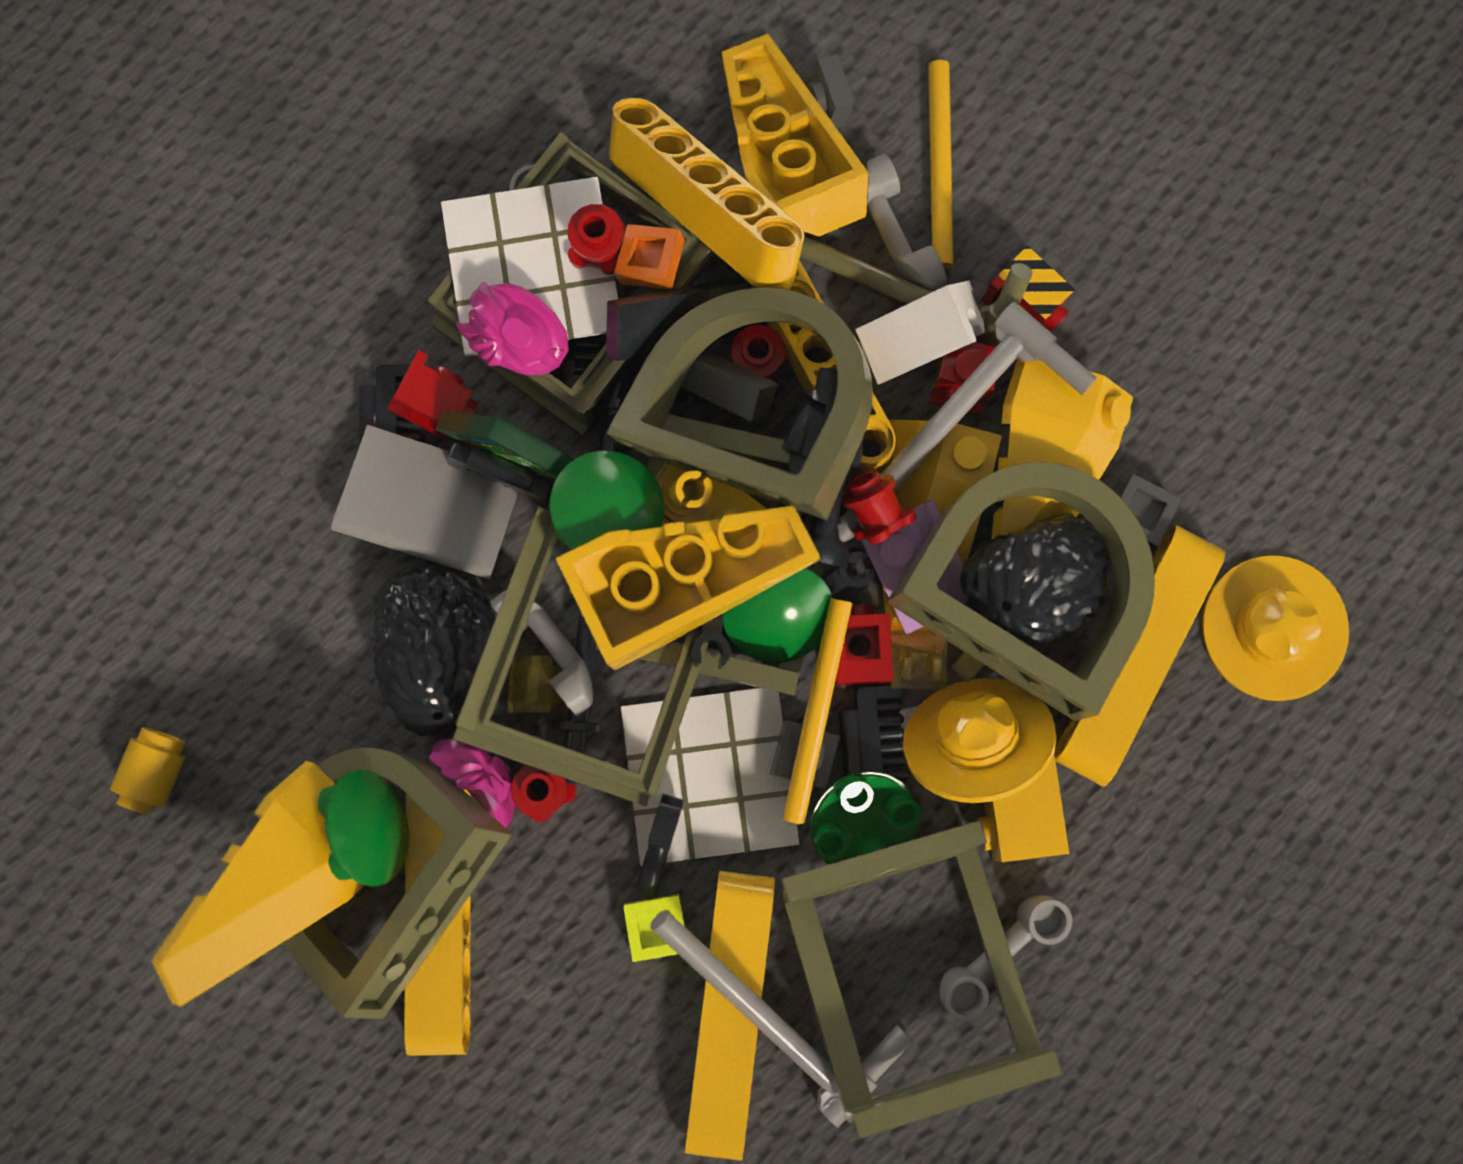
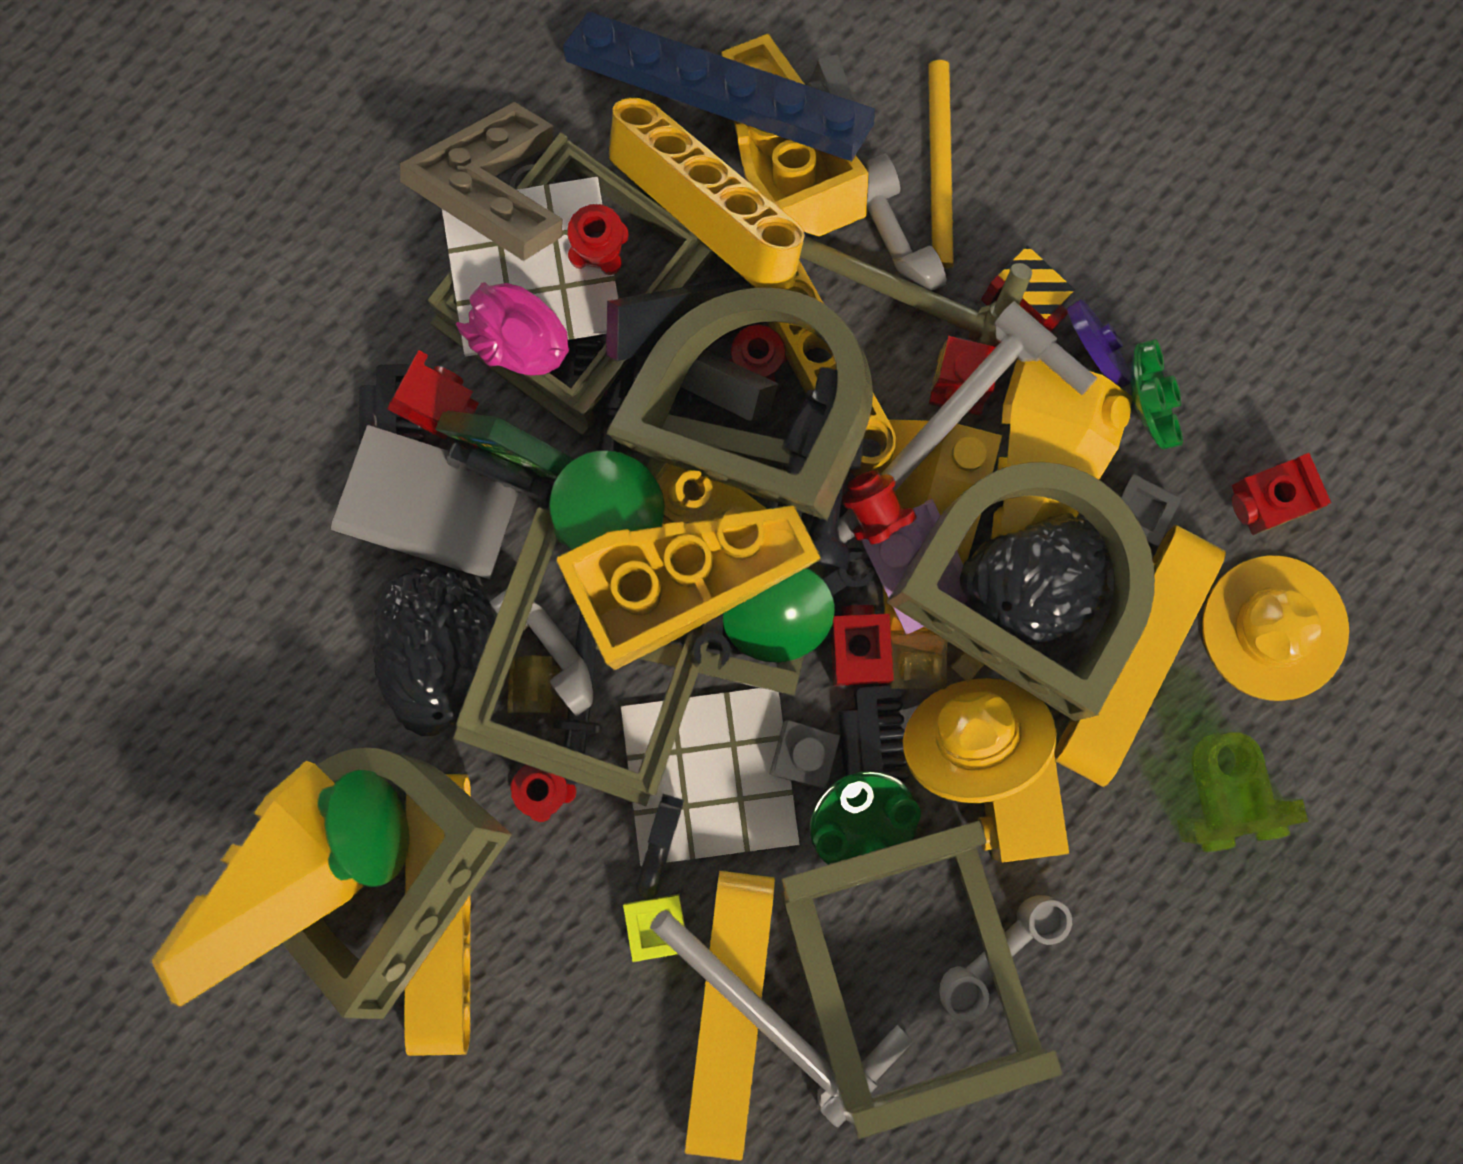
(148, 770): yellow brick -> none
(462, 179): none -> dark tan plate
(479, 774): dark pink hat -> none
(649, 256): orange plate -> none
(720, 85): none -> dark blue plate
(817, 711): yellow piece -> none
(921, 331): white hinge -> none
(1100, 342): none -> dark purple piece
(1155, 395): none -> green dish
(1236, 801): none -> clear neon green pin
(1298, 485): none -> red brick

